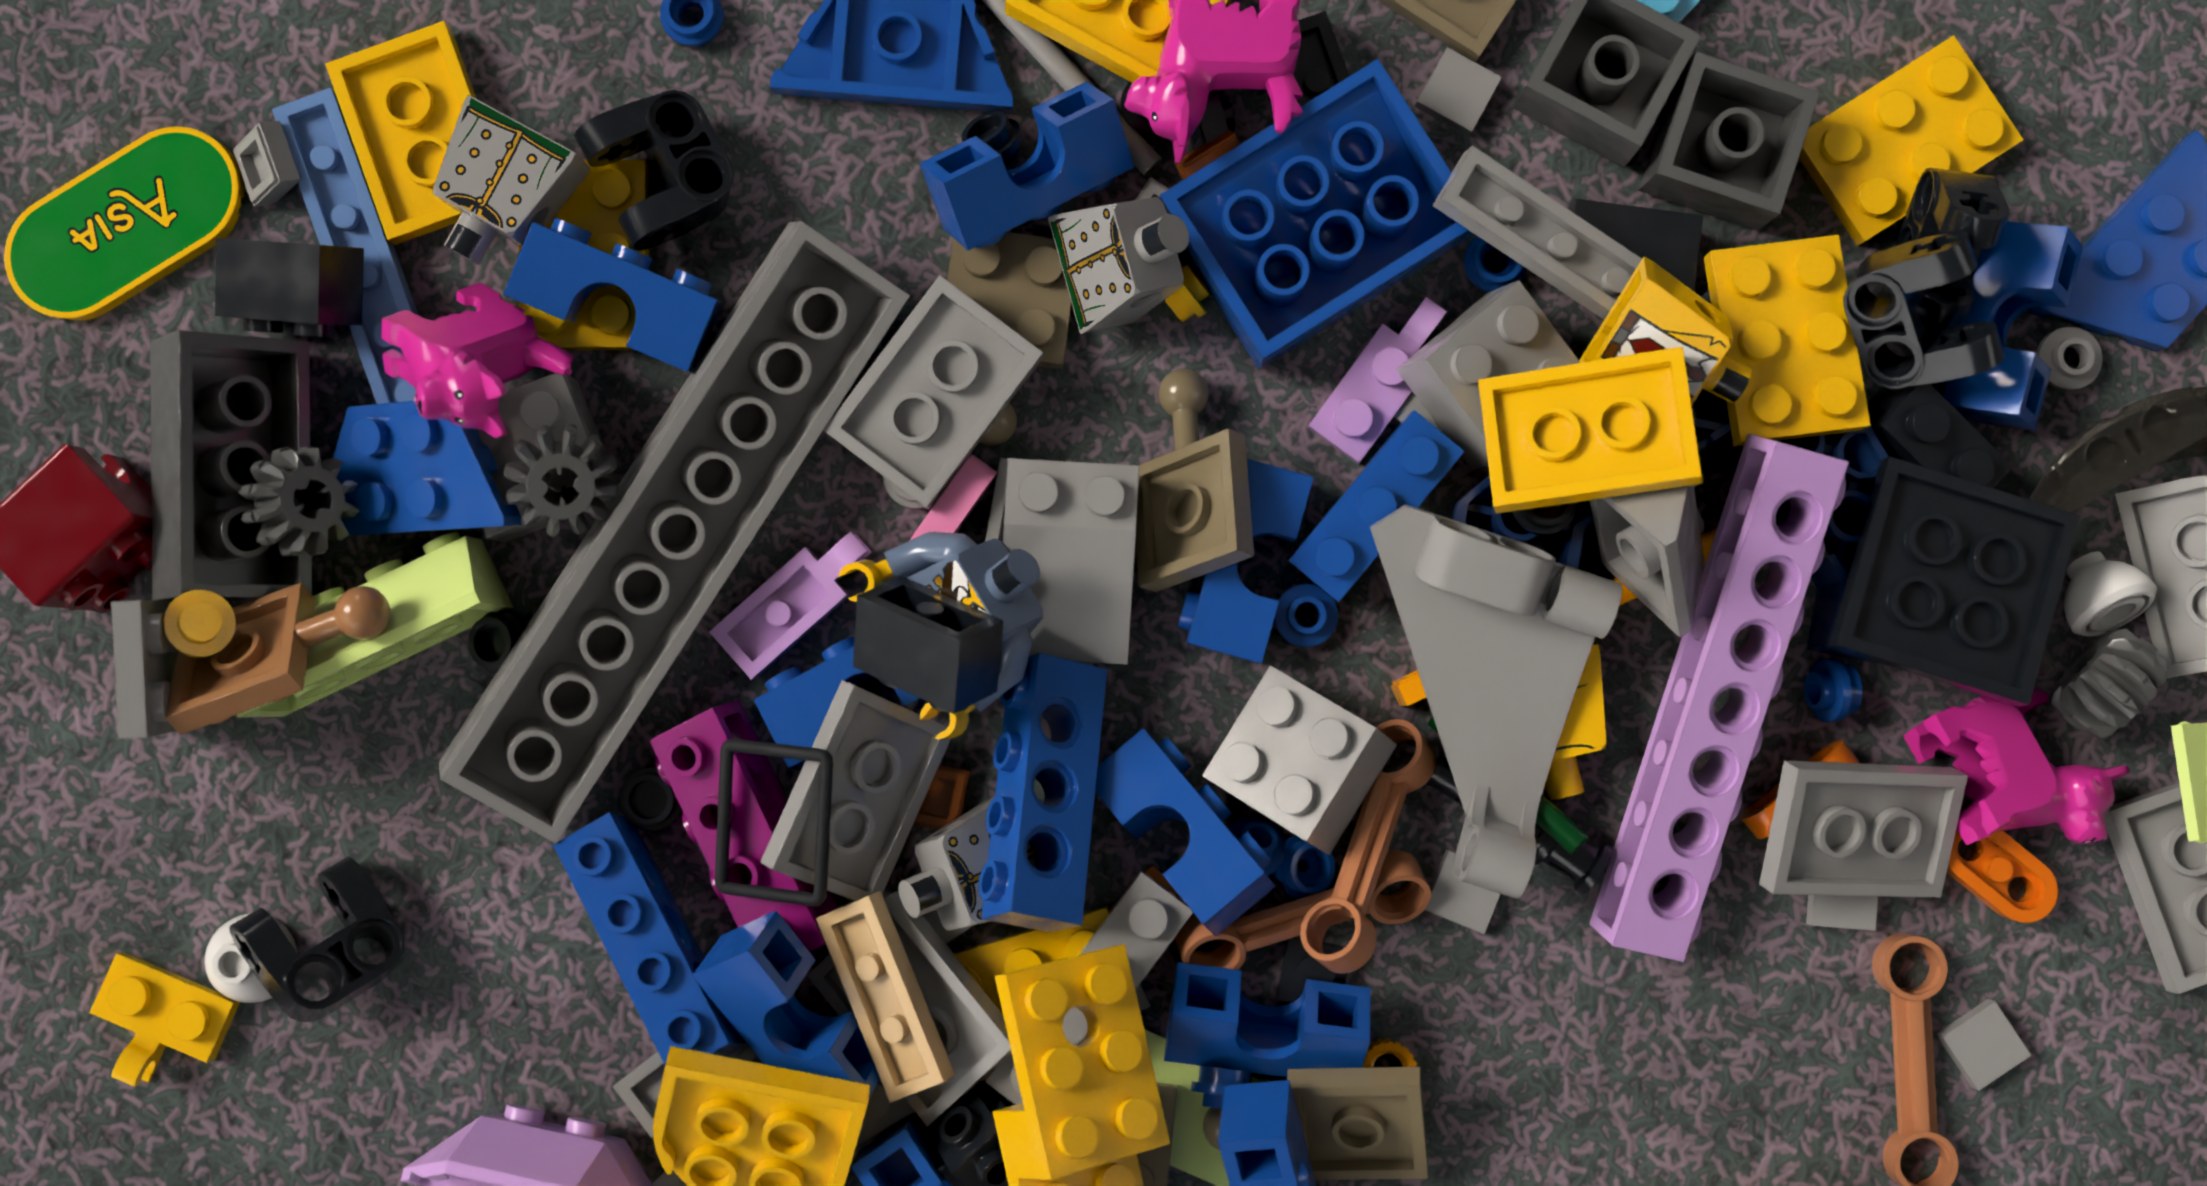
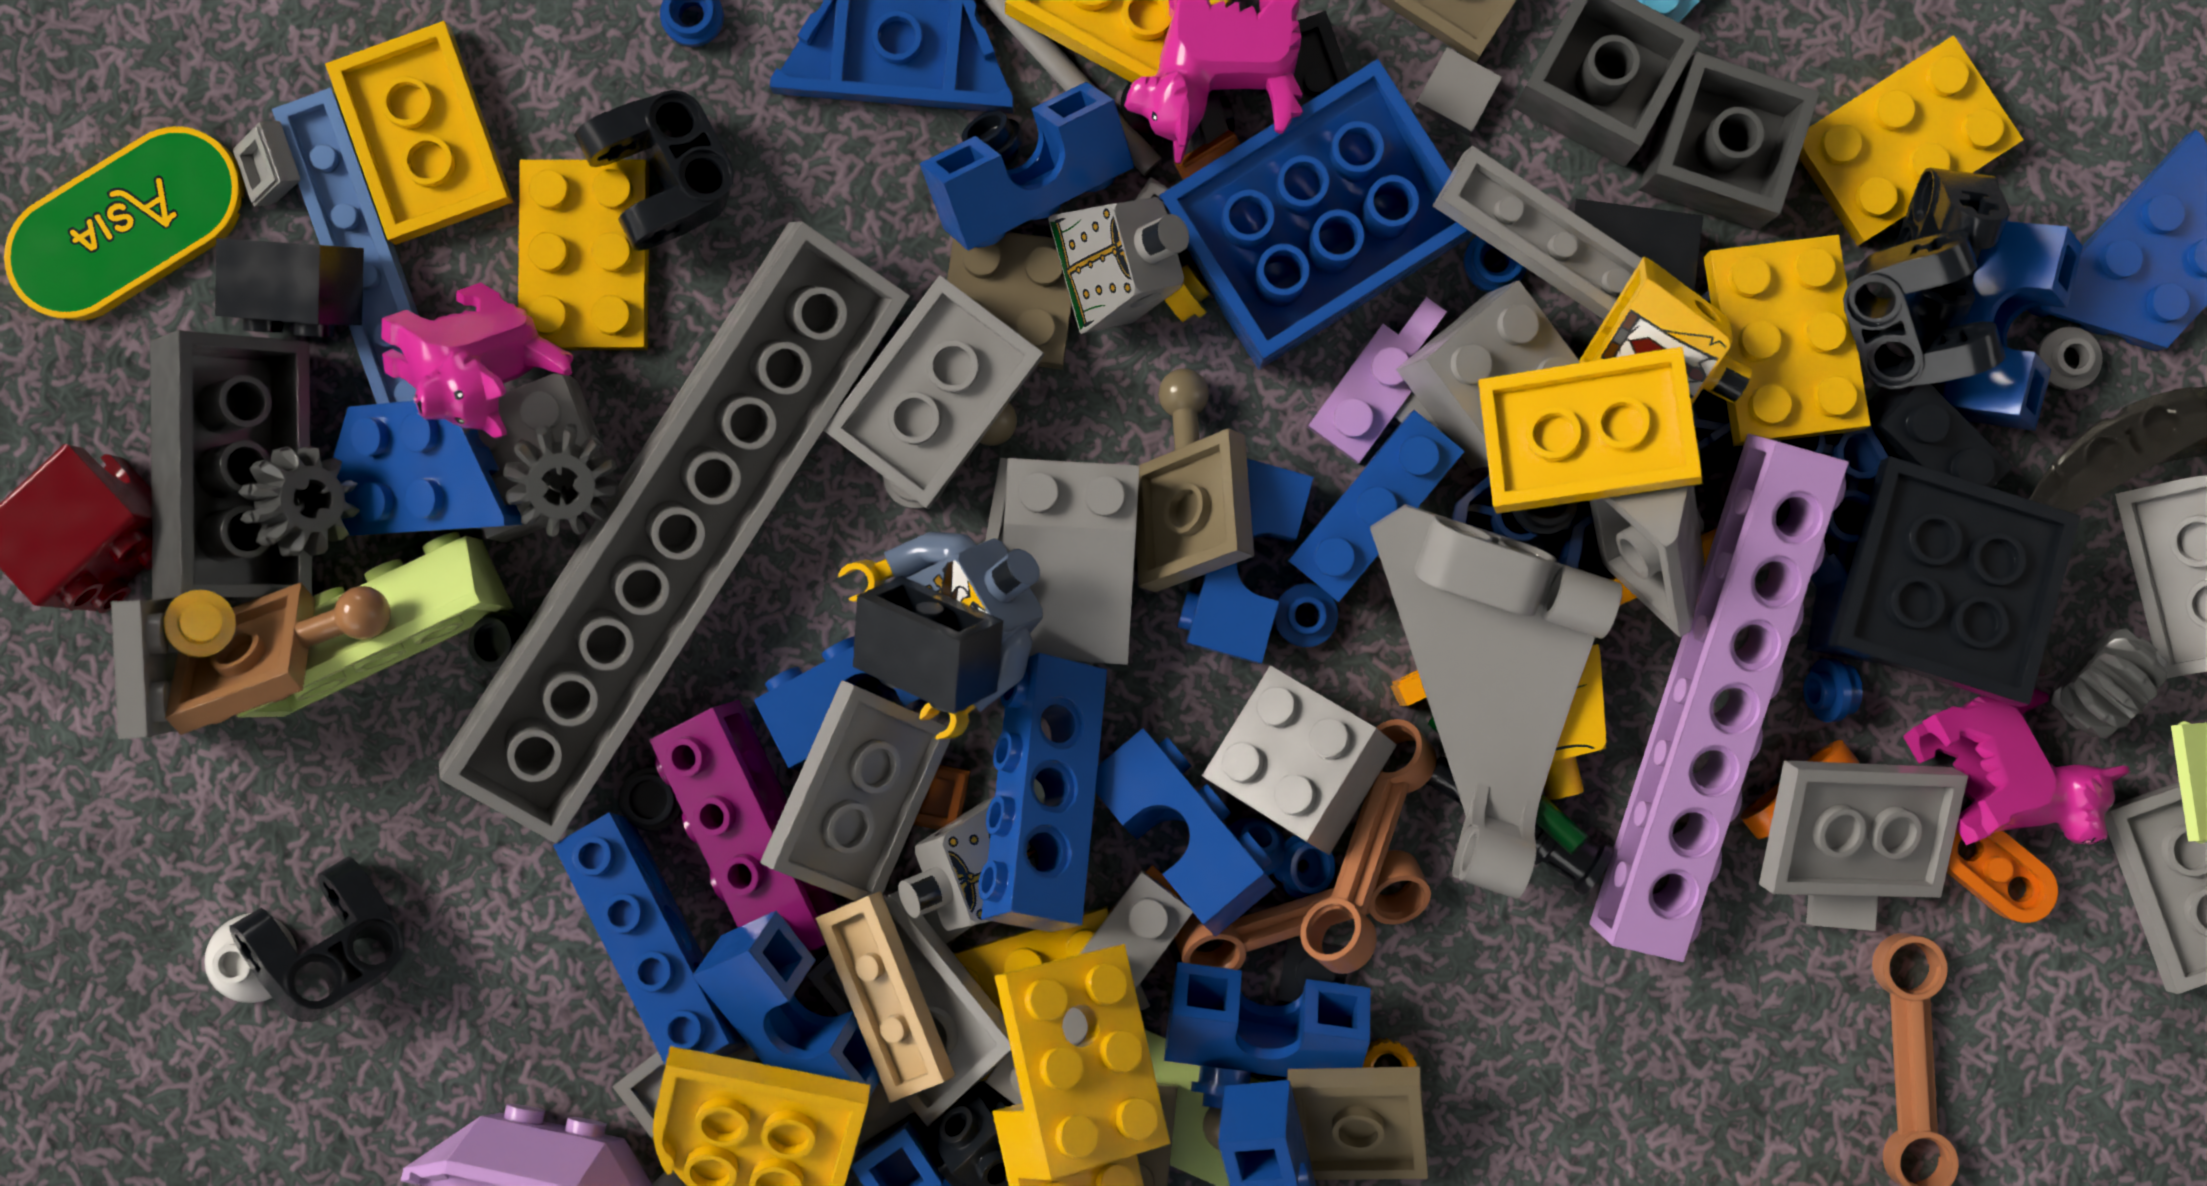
(162, 1013): yellow plate -> none
(502, 179): light grey torso -> none
(561, 271): blue arch -> none
(787, 606): lavender plate -> none
(823, 822): black piece -> none
(958, 498): bright pink beam -> none
(1460, 901): light grey tile -> none
(1983, 1044): light grey tile -> none
(2105, 594): white brick -> none

